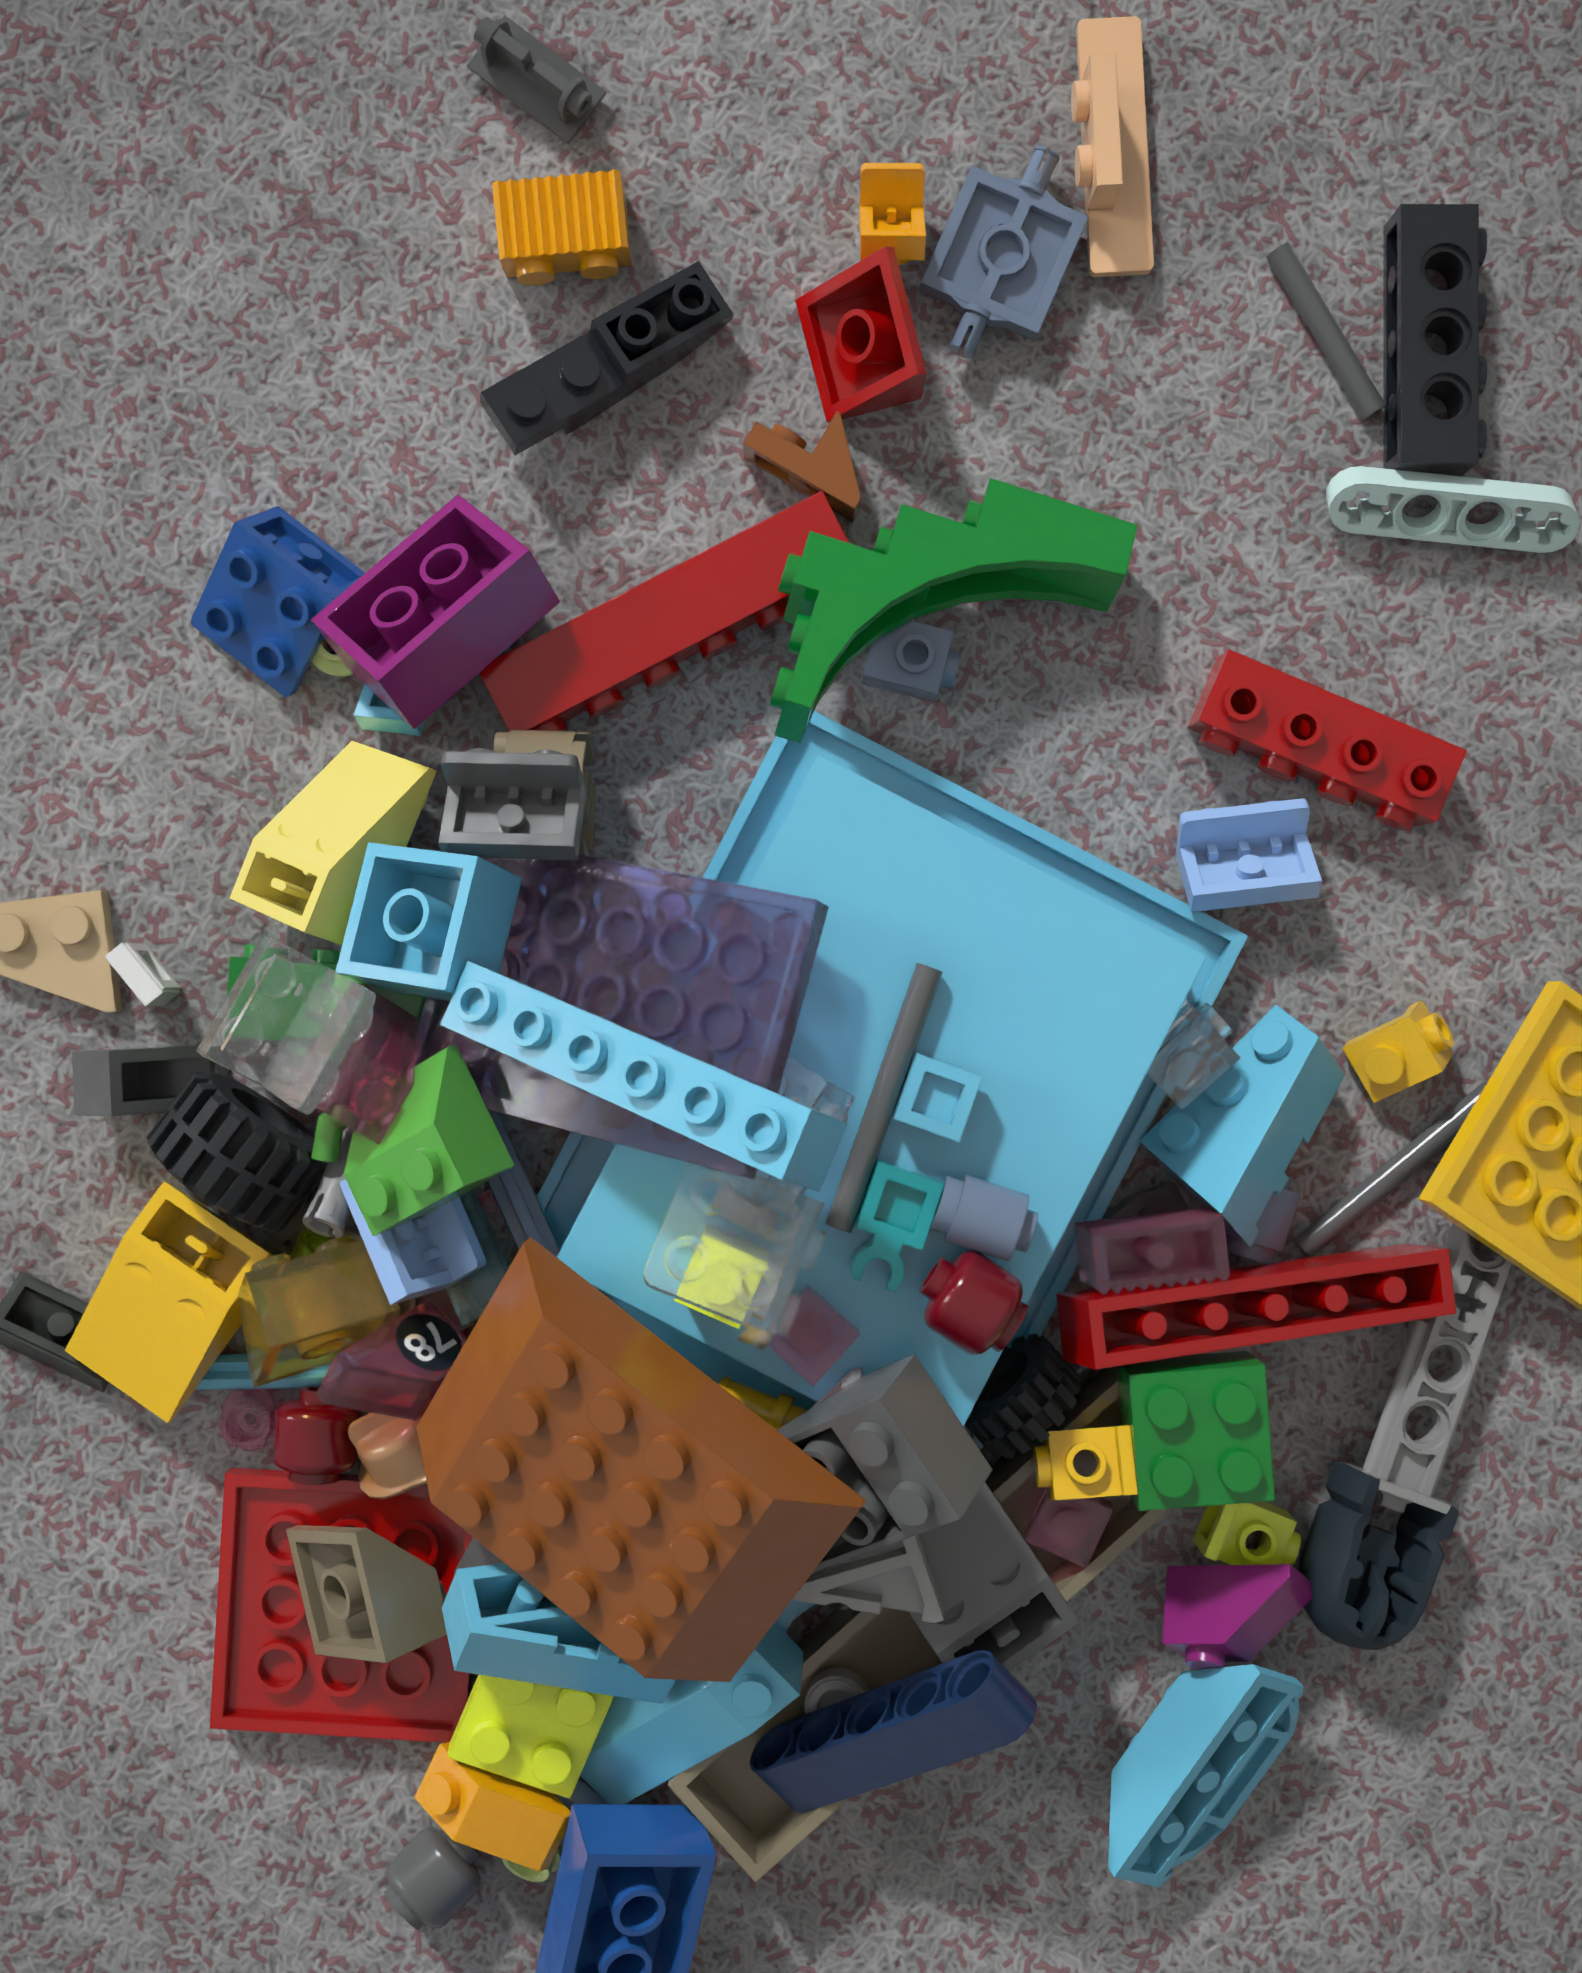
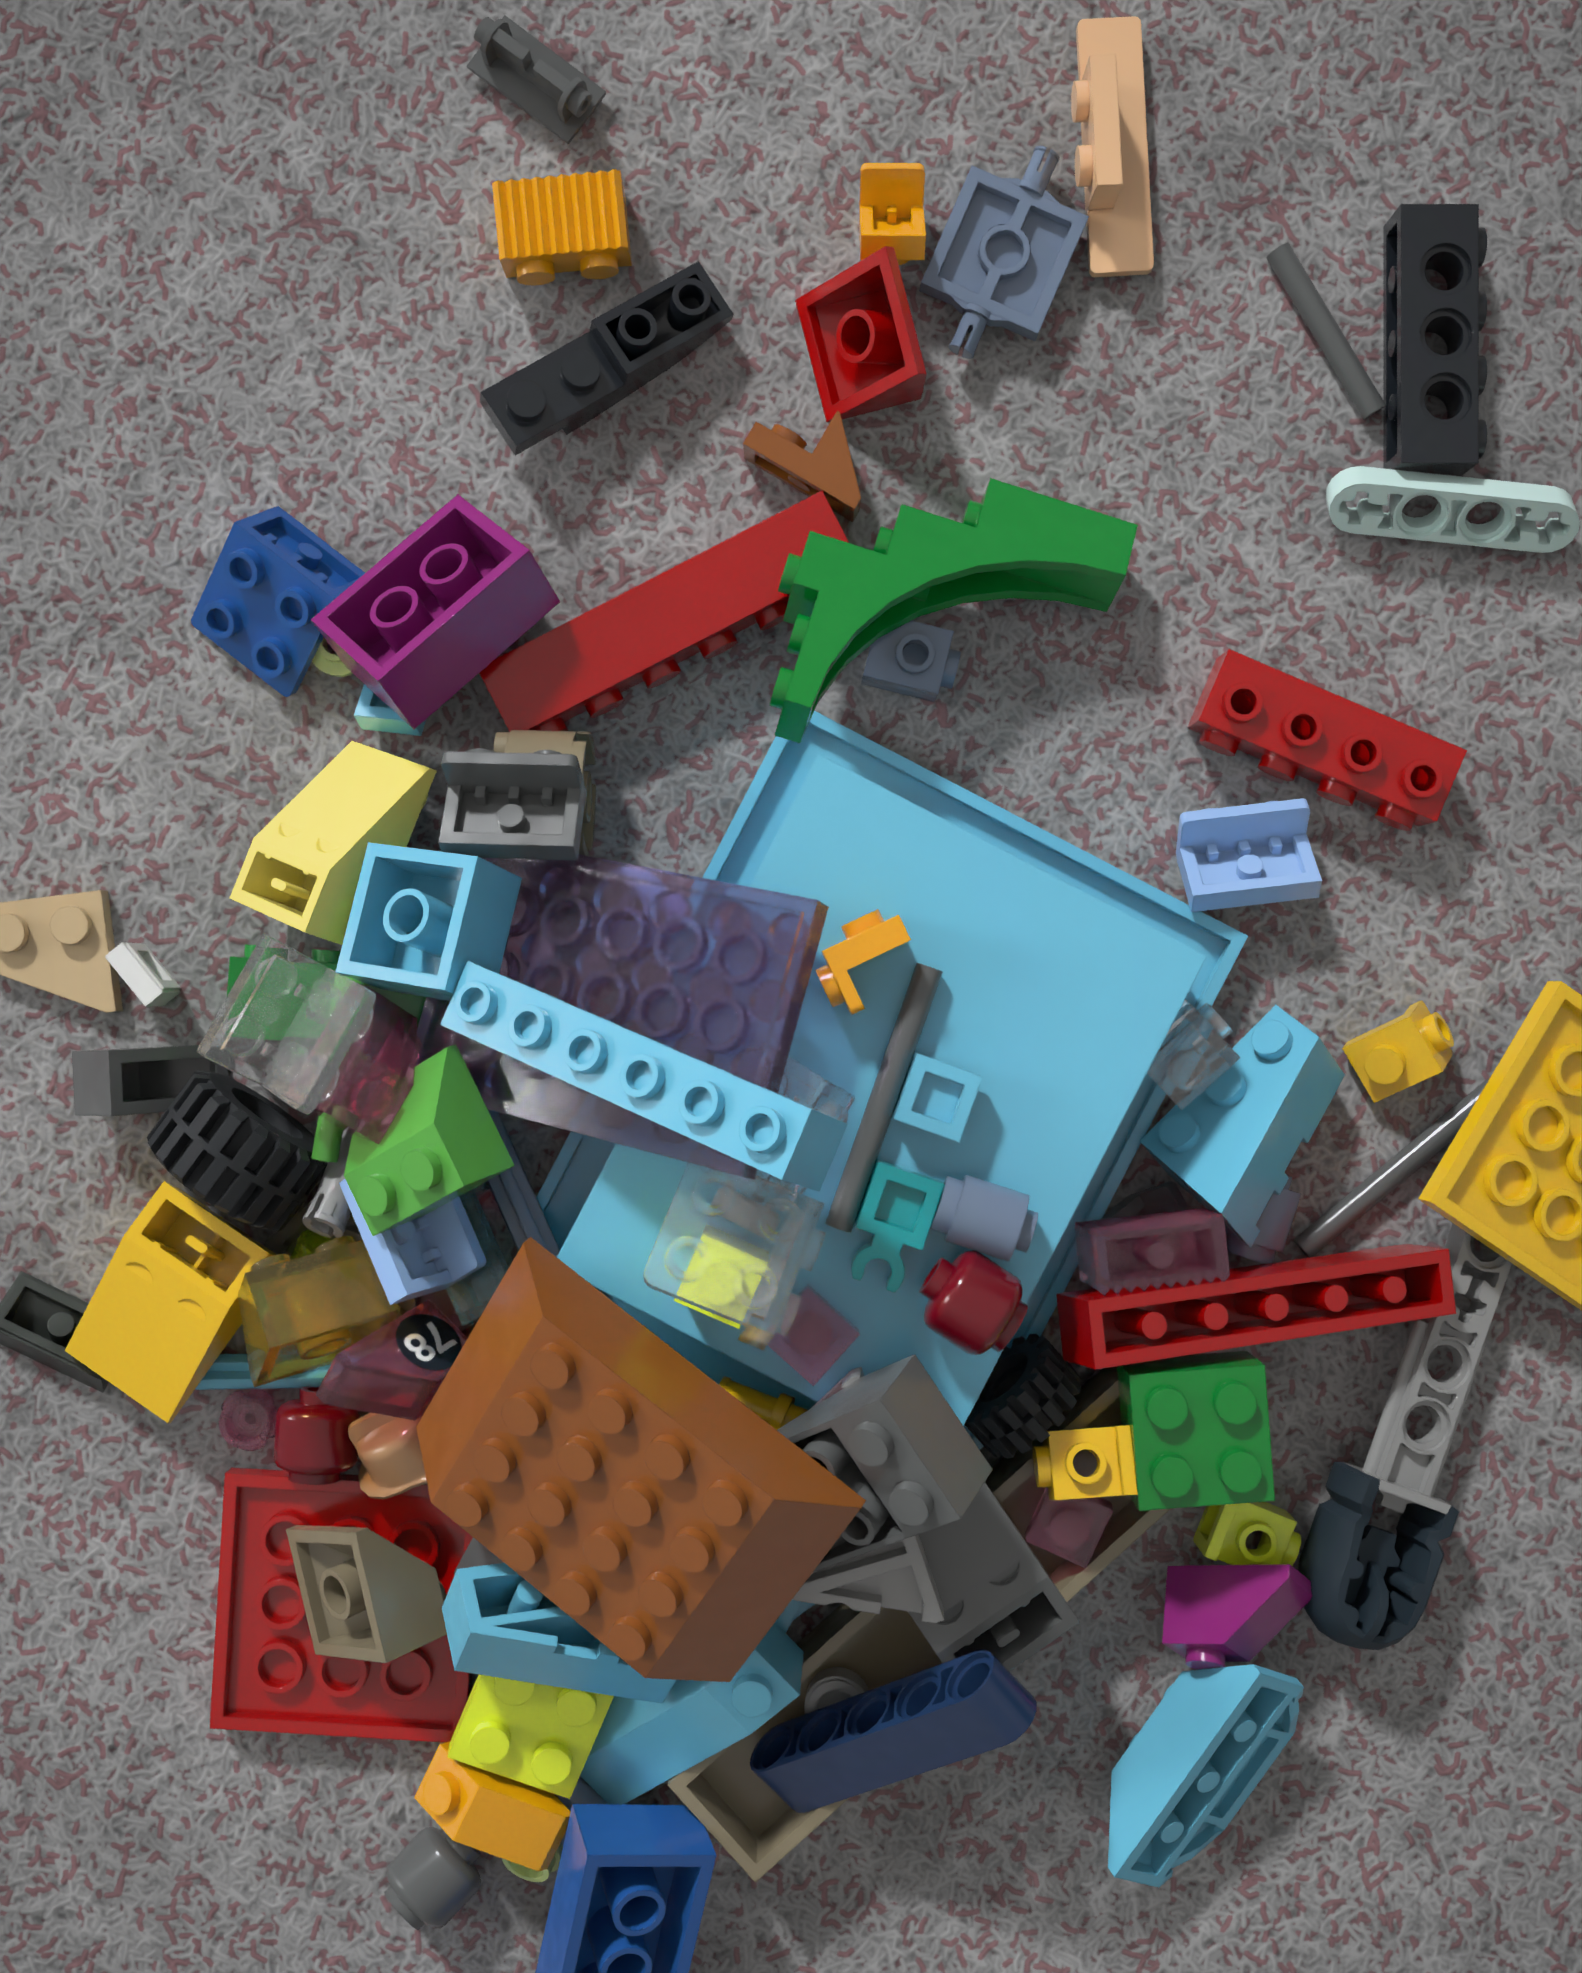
(864, 940): none -> light orange bracket

